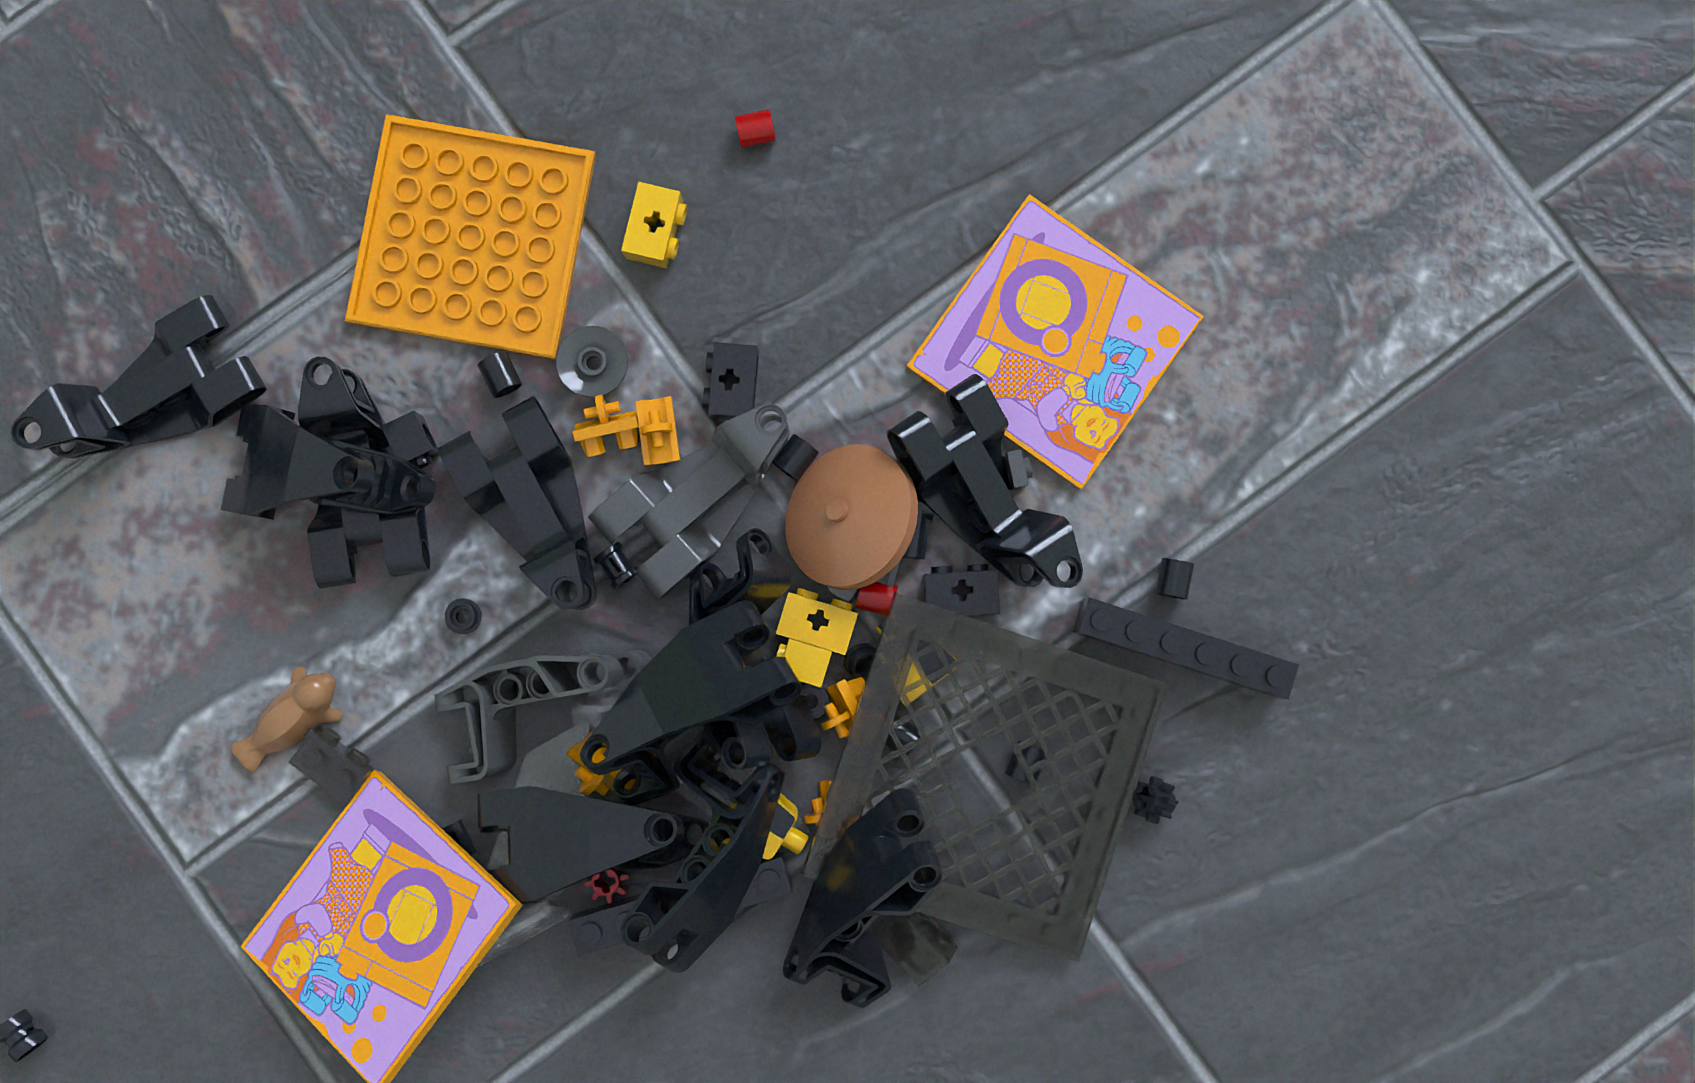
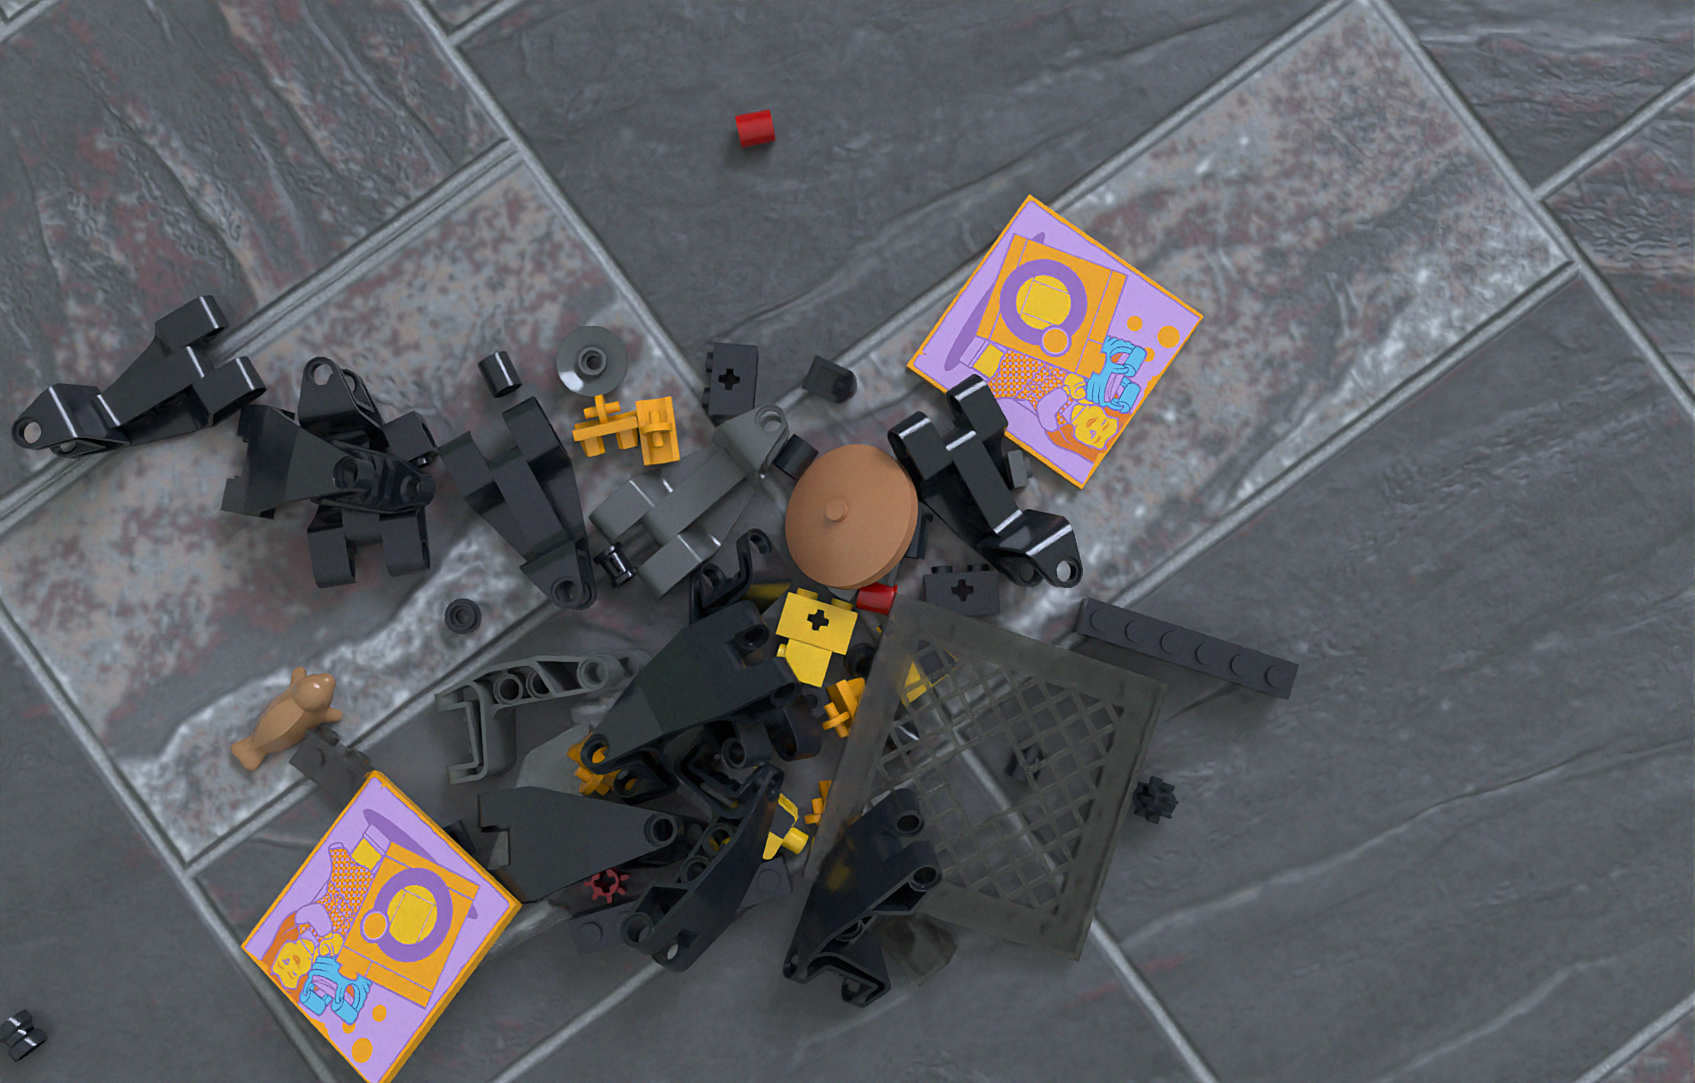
(470, 237): light orange tile -> none
(650, 205): yellow brick -> none
(830, 381): none -> black plate
(1174, 578): black beam -> none

